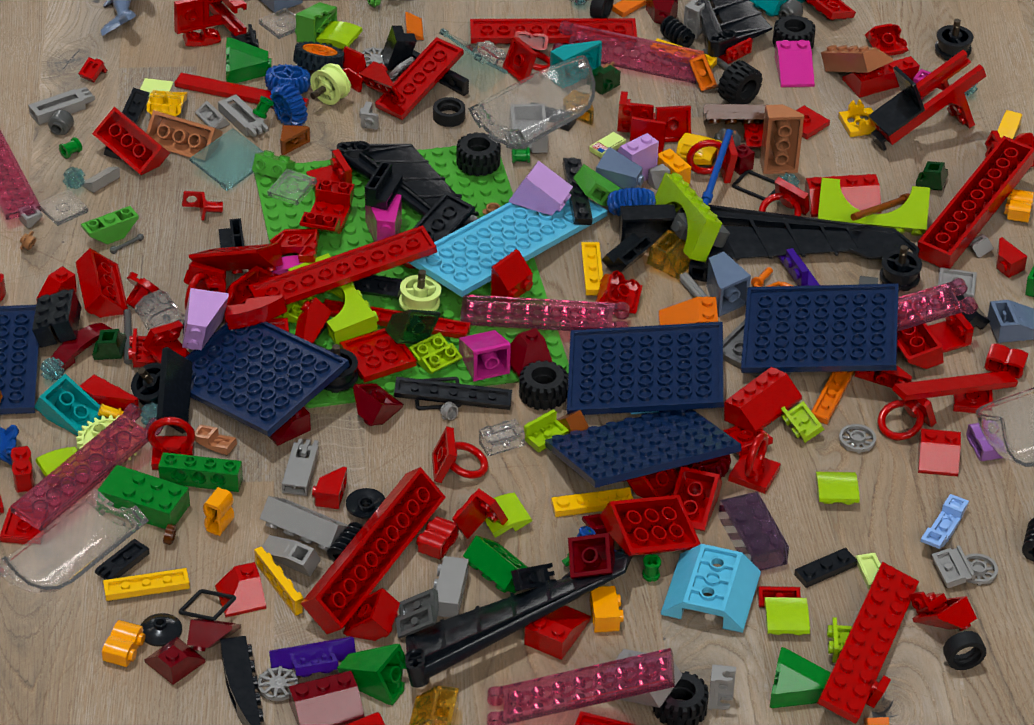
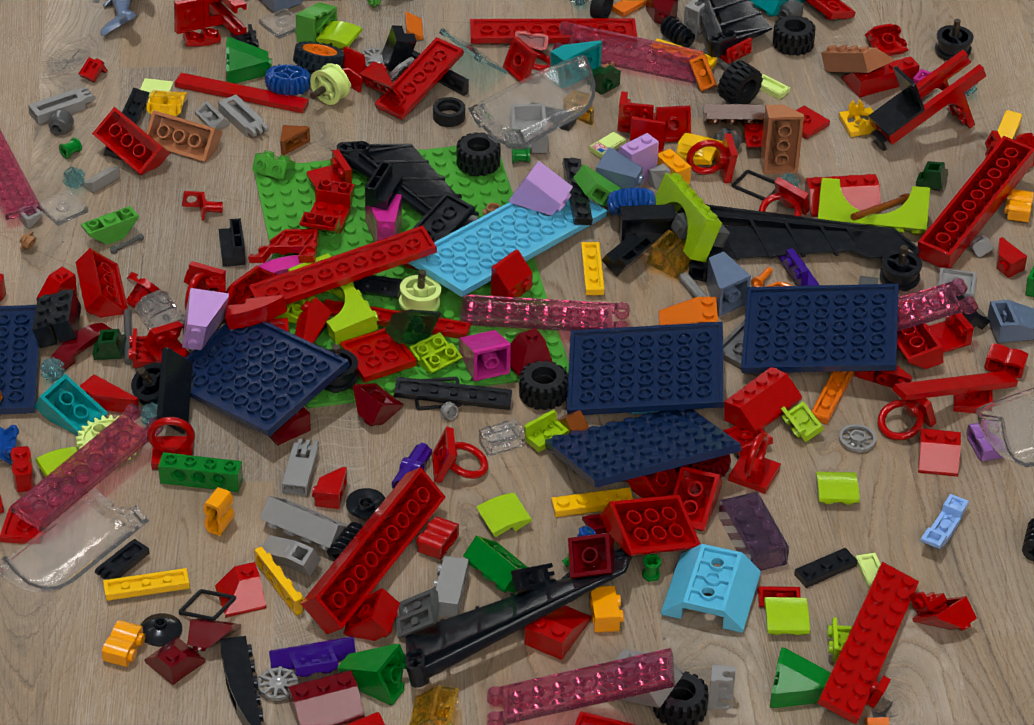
(107, 411): yellow pin -> none
(156, 498): green brick -> none
(169, 534): reddish brown tile -> none
(211, 439): nougat slope -> none
(227, 159): clear light blue piece -> none
(241, 257): red slope -> none
(263, 107): green bush -> none
(289, 104): blue gear -> none
(292, 186): clear tile -> none
(368, 118): light grey bracket -> none
(416, 459): none -> dark purple piece
(476, 511): red bracket -> none
(492, 52): clear plate -> none
(617, 289): red slope -> none
(707, 195): blue bar -> none
(745, 159): dark red brick -> none
(774, 87): none -> yellowish green tile
(794, 63): dark pink slope -> none
(953, 566): light grey plate -> none
(960, 641): black tyre -> none
(980, 569): light grey wheel -> none

